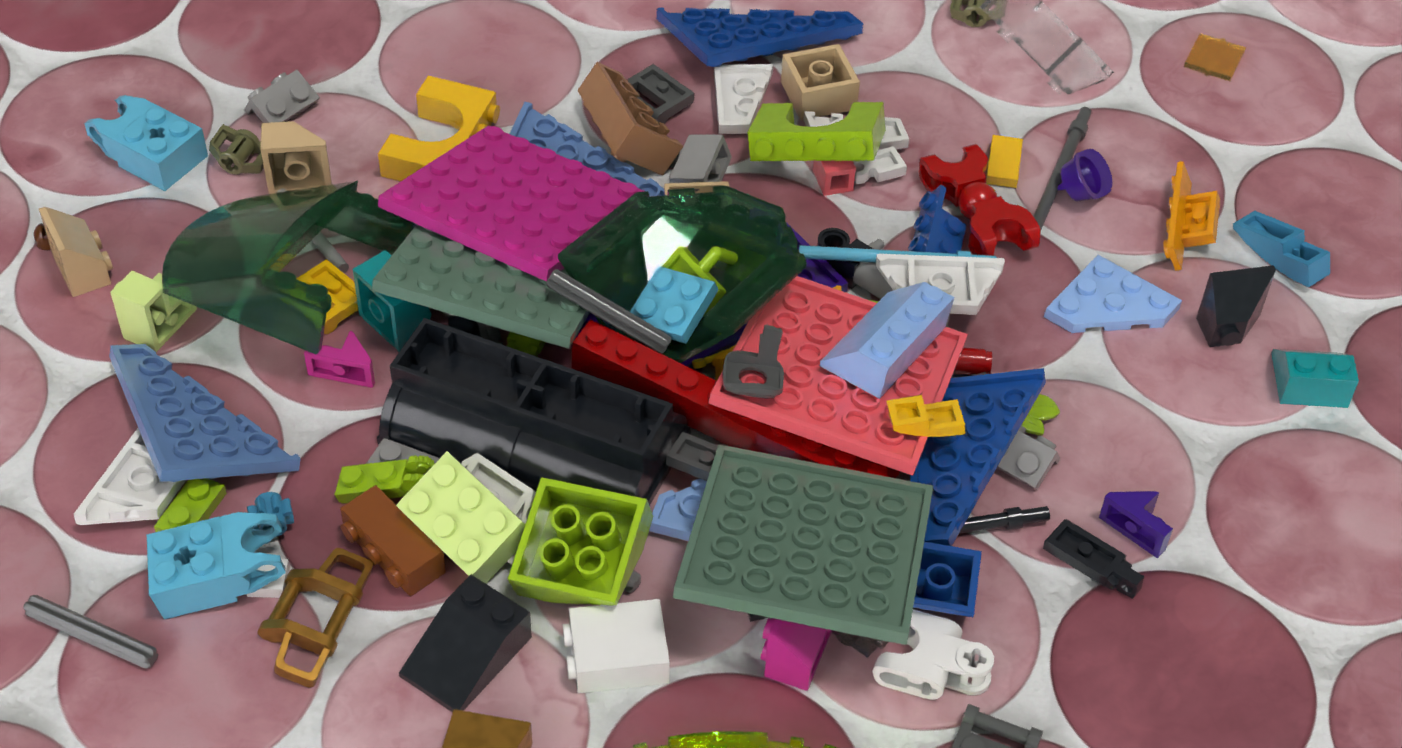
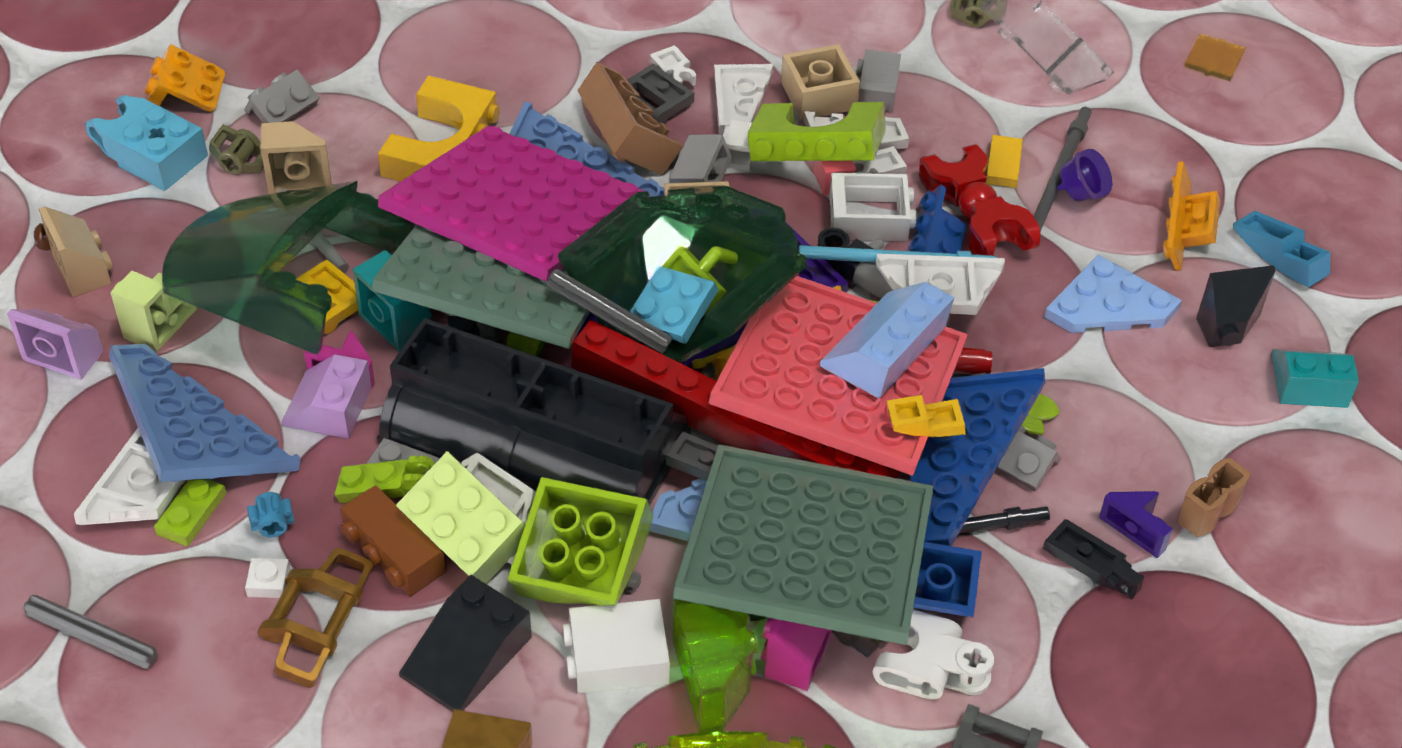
(55, 341): none -> lavender slope
(184, 78): none -> light orange bracket
(210, 562): medium azure brick -> none
(330, 397): none -> lavender slope
(674, 64): none -> white plate
(714, 660): none -> clear neon green slope
(726, 37): blue wing -> none
(737, 141): none -> white window
(763, 362): dark grey piece -> none
(872, 188): none -> white window
(878, 77): none -> light grey brick
(1213, 497): none -> medium nougat brick

